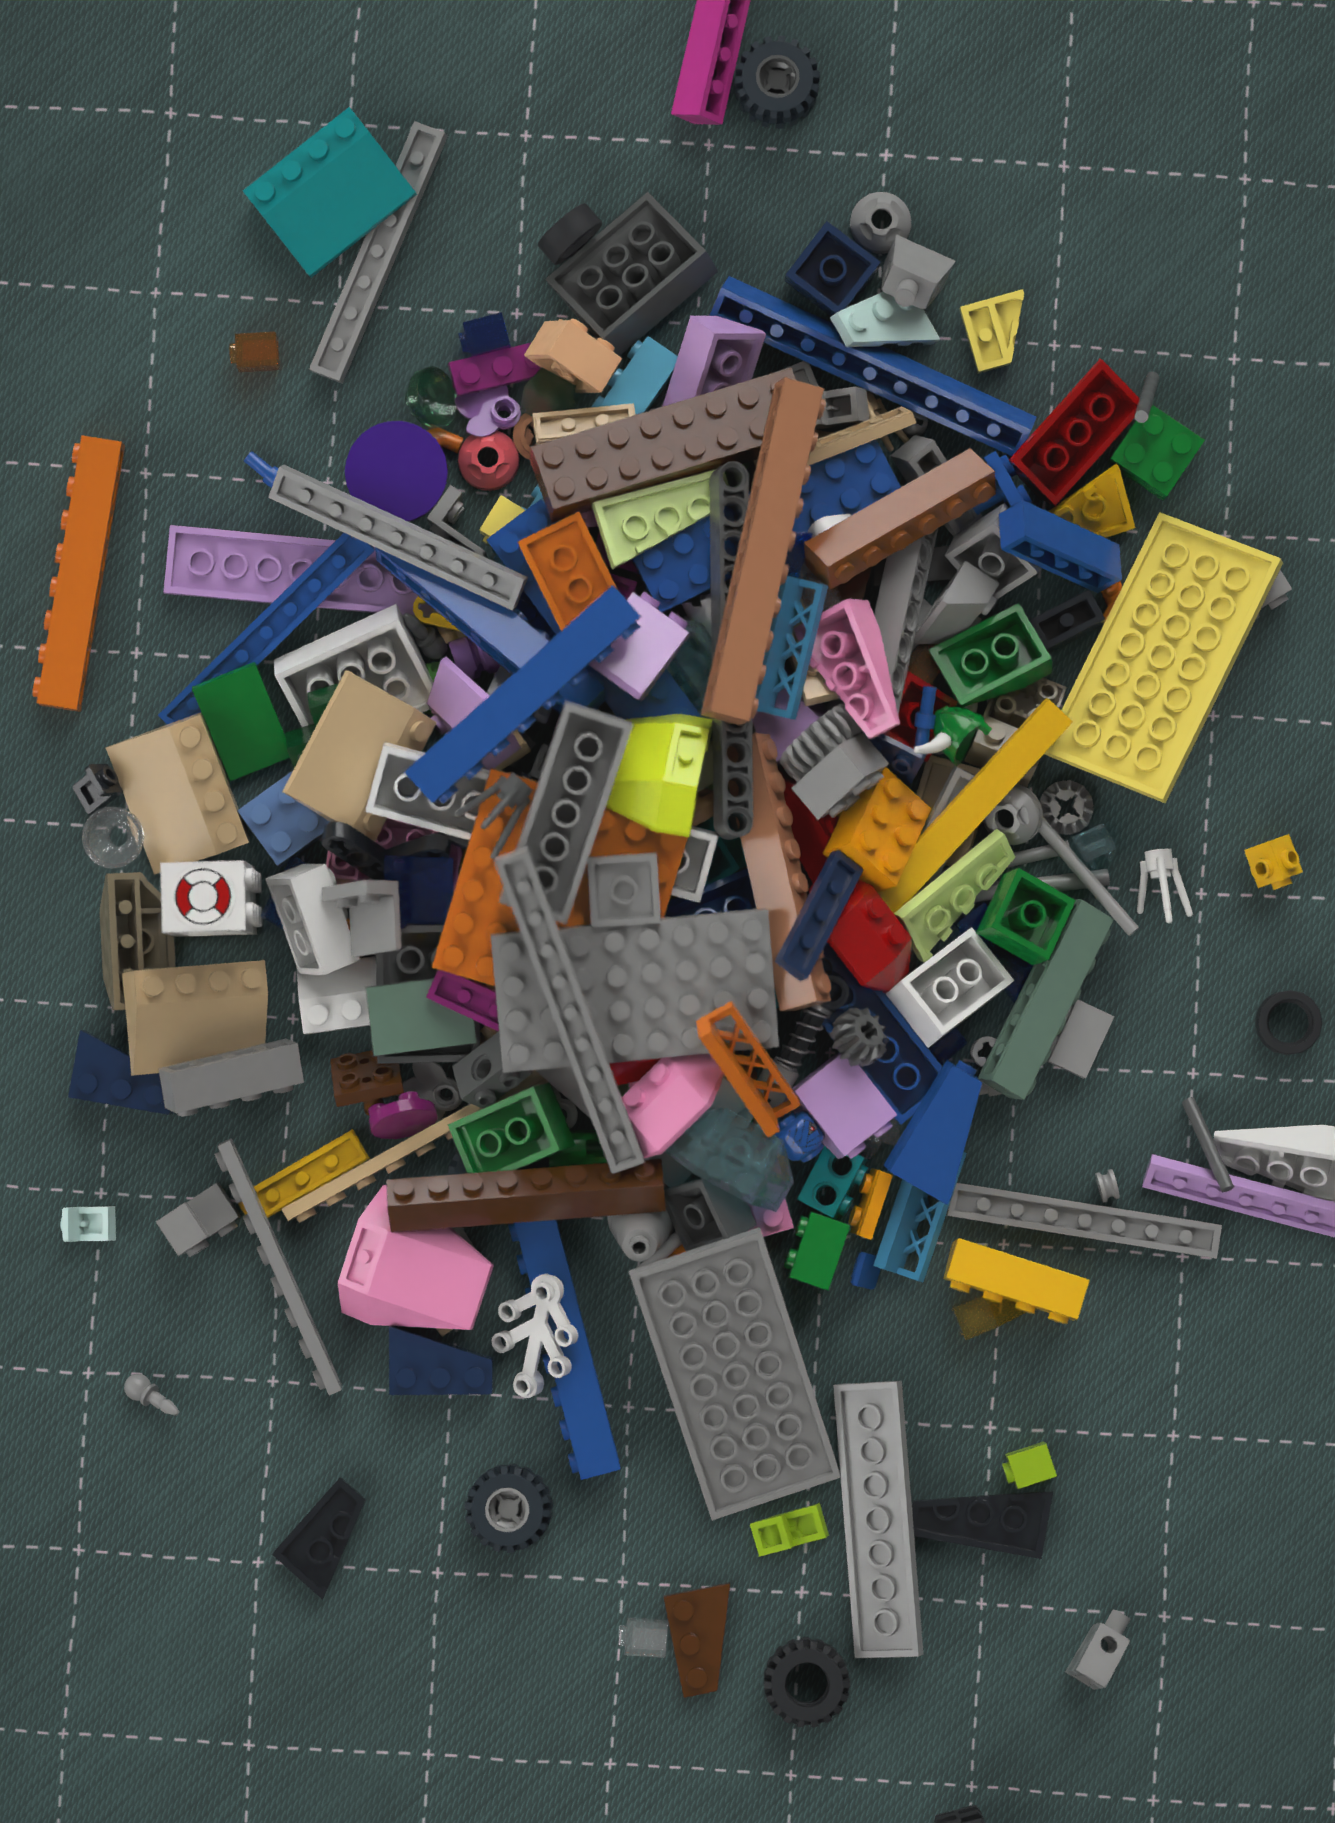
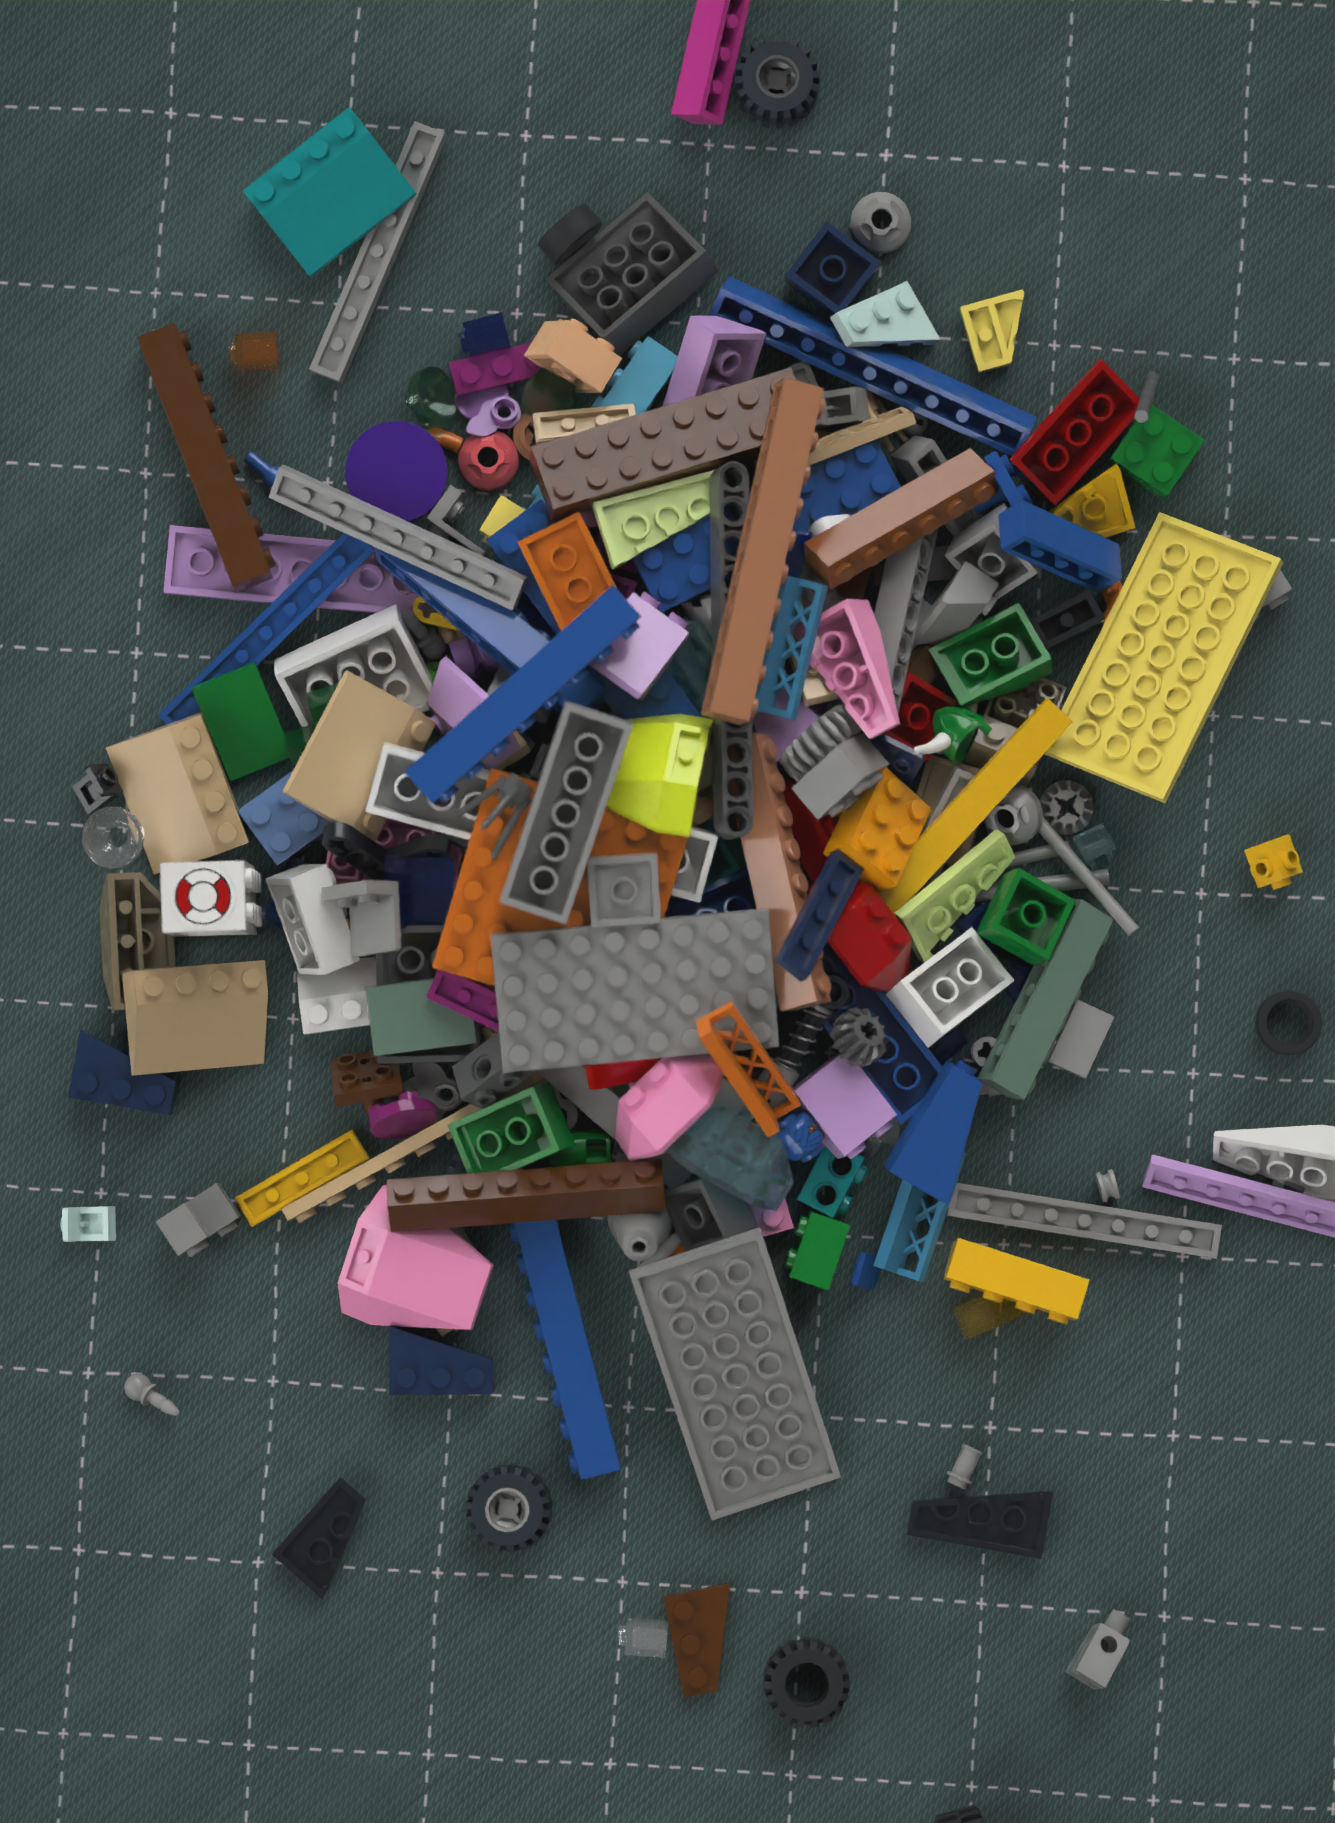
(79, 574): orange brick -> none
(205, 457): none -> reddish brown brick
(231, 1076): light grey brick -> none
(272, 1254): light grey plate -> none
(539, 1333): white plant -> none
(569, 1009): light grey plate -> none
(789, 1529): lime slope -> none
(866, 1215): light orange plate -> none
(878, 1519): light grey plate -> none
(914, 273): light grey torso -> none
(925, 718): blue bar -> none
(964, 1466): none -> light grey pin
(1029, 1465): lime brick -> none
(1160, 866): white plant -> none
(1207, 1144): dark grey bar -> none

